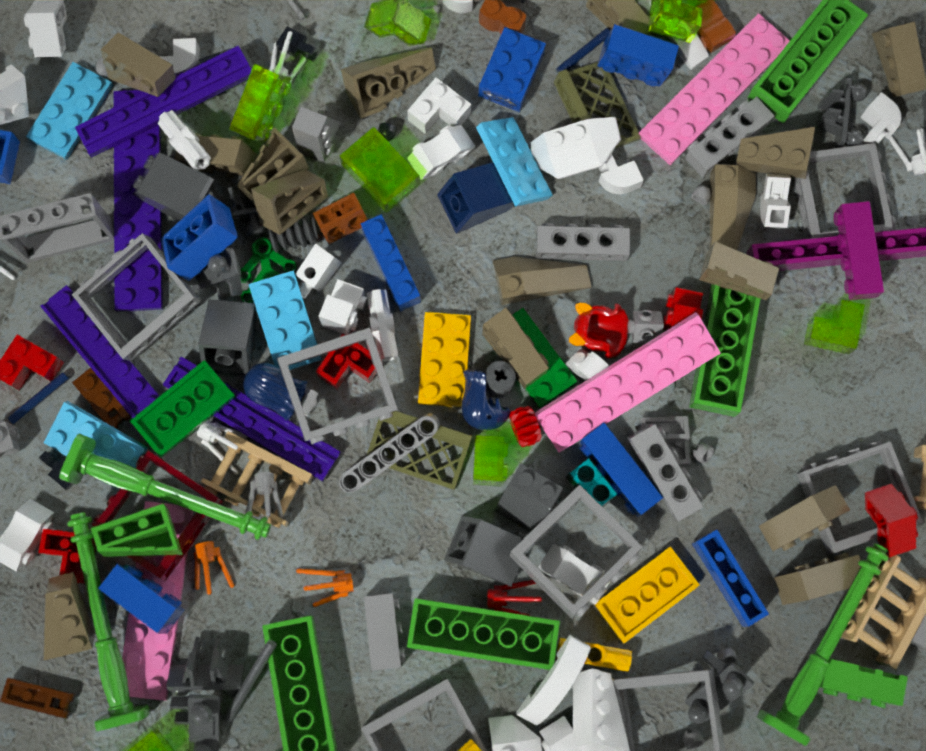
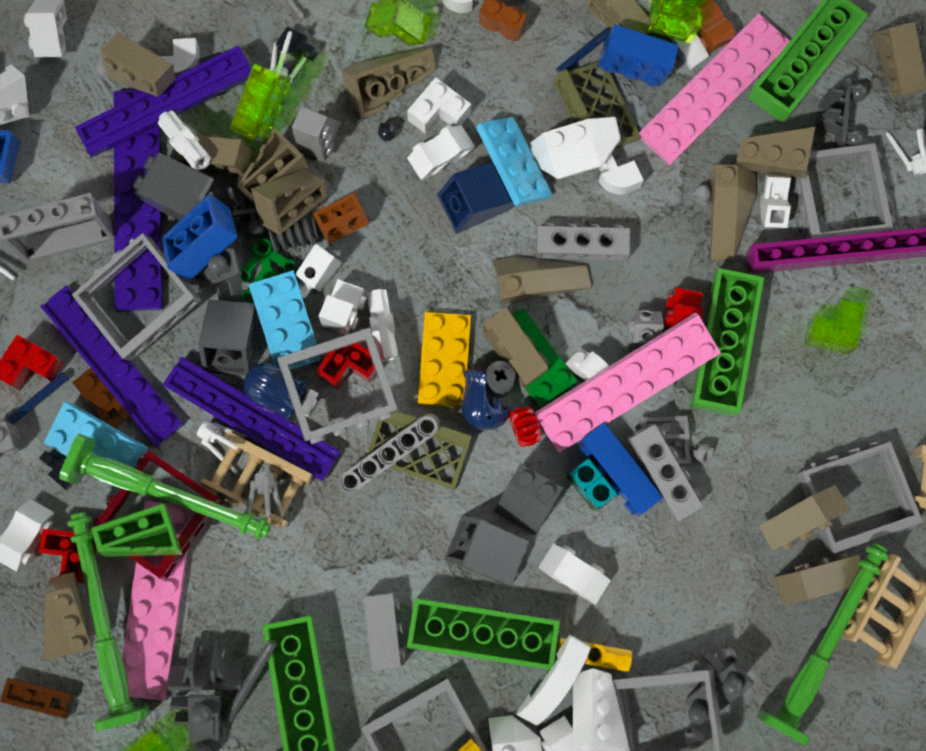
(71, 104): medium azure plate -> none
(142, 598): blue brick -> none
(182, 409): green plate -> none
(205, 554): orange plant -> none
(341, 583): orange plant -> none
(380, 169): clear neon green brick -> none
(390, 263): blue brick -> none
(489, 461): clear neon green brick -> none
(498, 598): red plant -> none
(511, 69): blue brick -> none
(547, 524): light grey window -> none
(600, 328): red hair -> none
(646, 594): yellow plate -> none
(730, 578): blue brick -> none
(738, 272): dark tan wedge -> none
(753, 111): light grey brick -> none
(859, 251): magenta brick -> none
(864, 683): bright green wedge -> none
(883, 117): white brick -> none
(893, 518): red brick -> none

